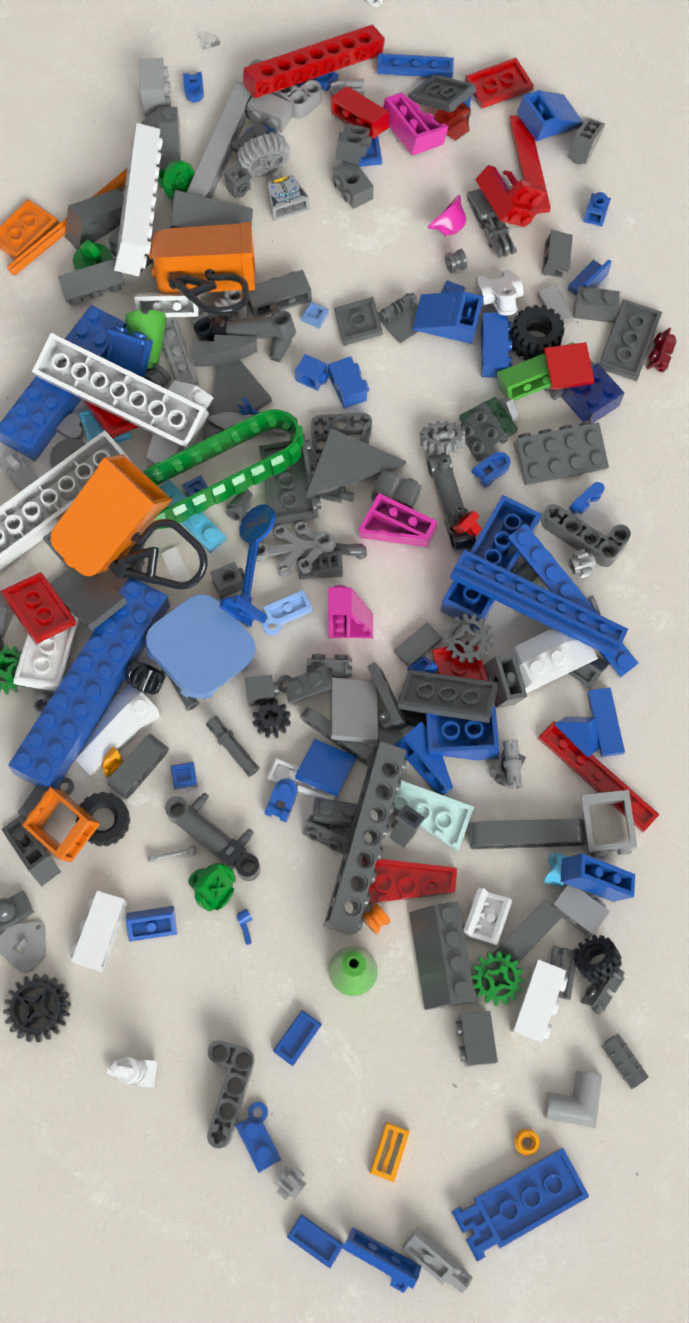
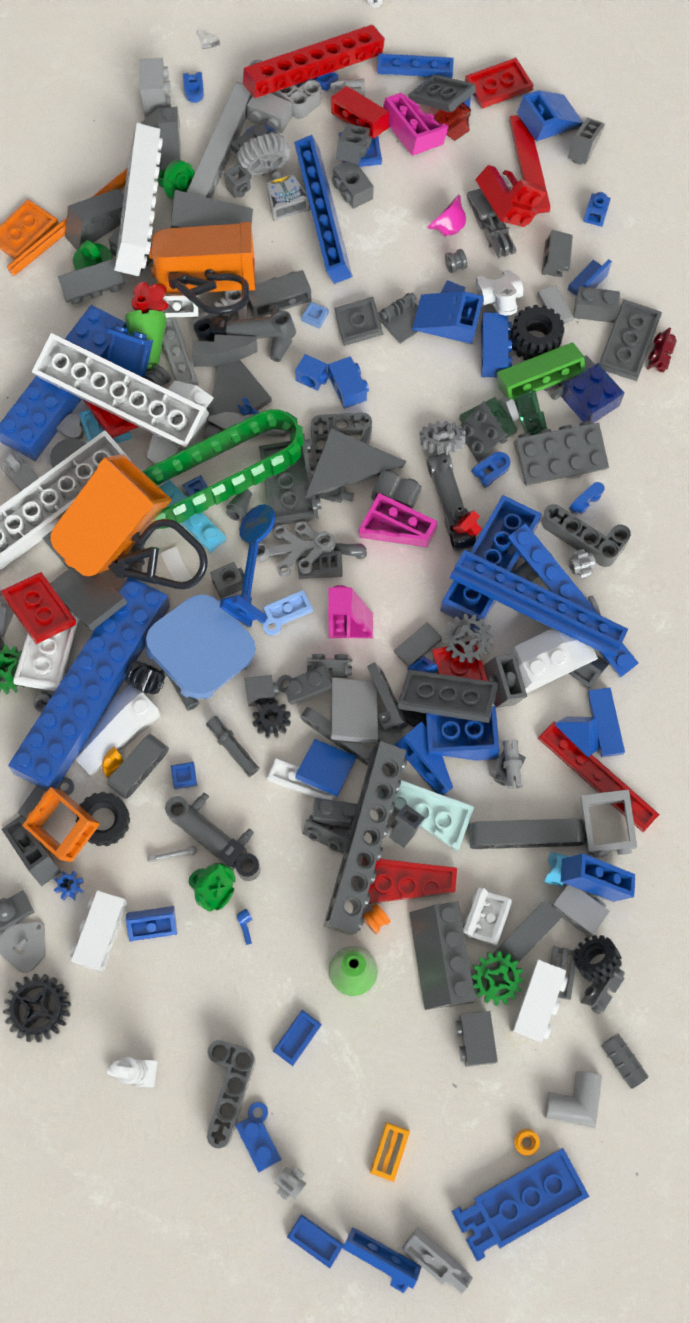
(62, 884): none -> blue gear
(149, 297): none -> red plate
(285, 791): blue plate -> none
(323, 209): none -> blue brick
(529, 412): none -> clear green slope
(569, 366): red tile -> none

